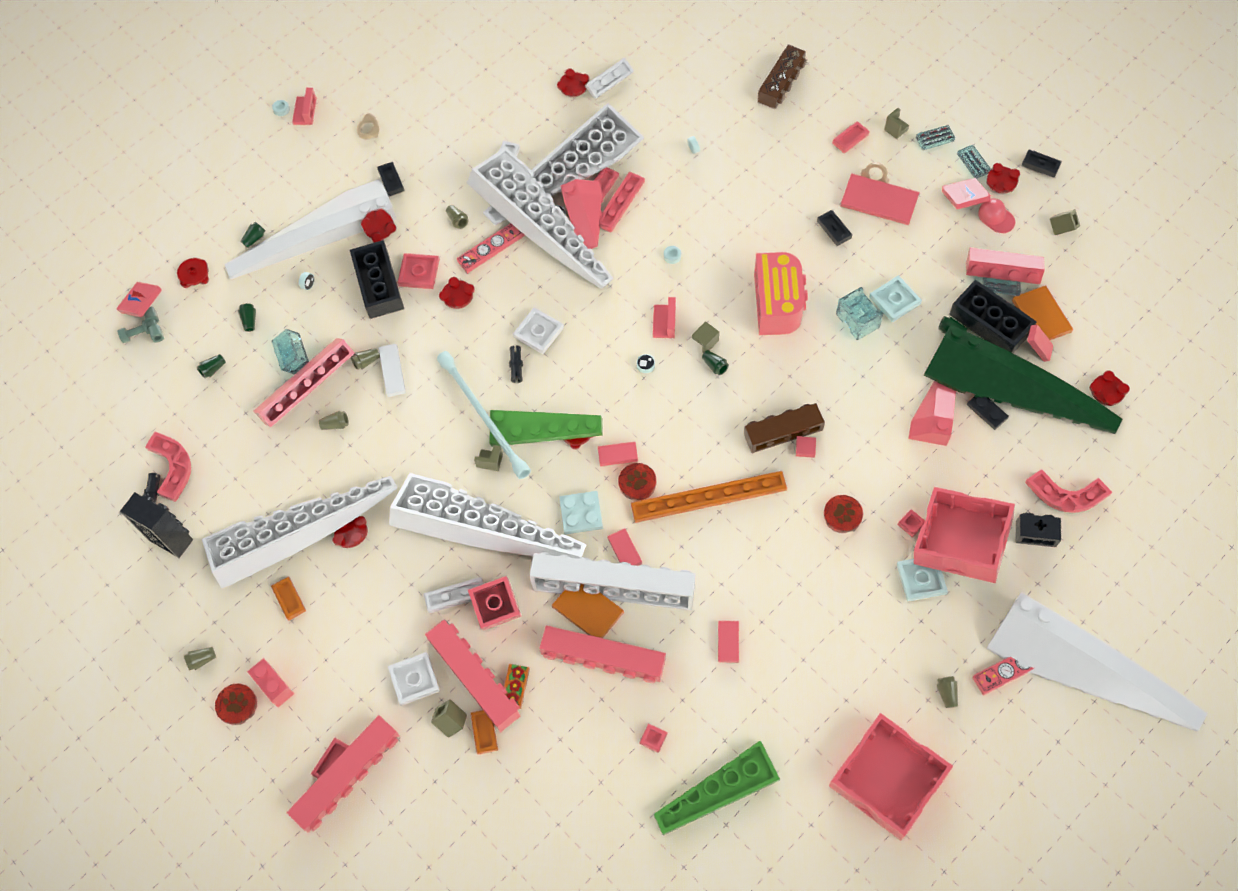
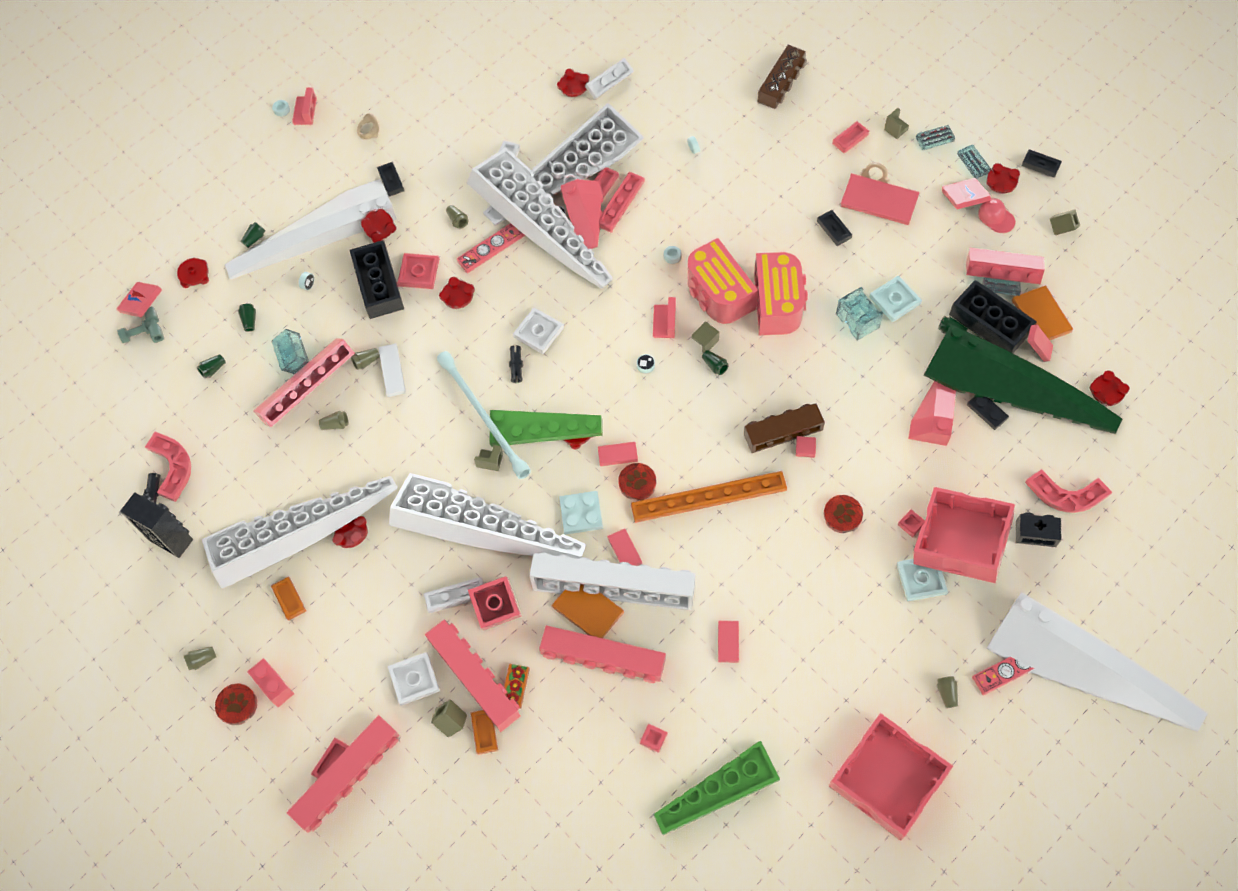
(720, 283): none -> coral brick

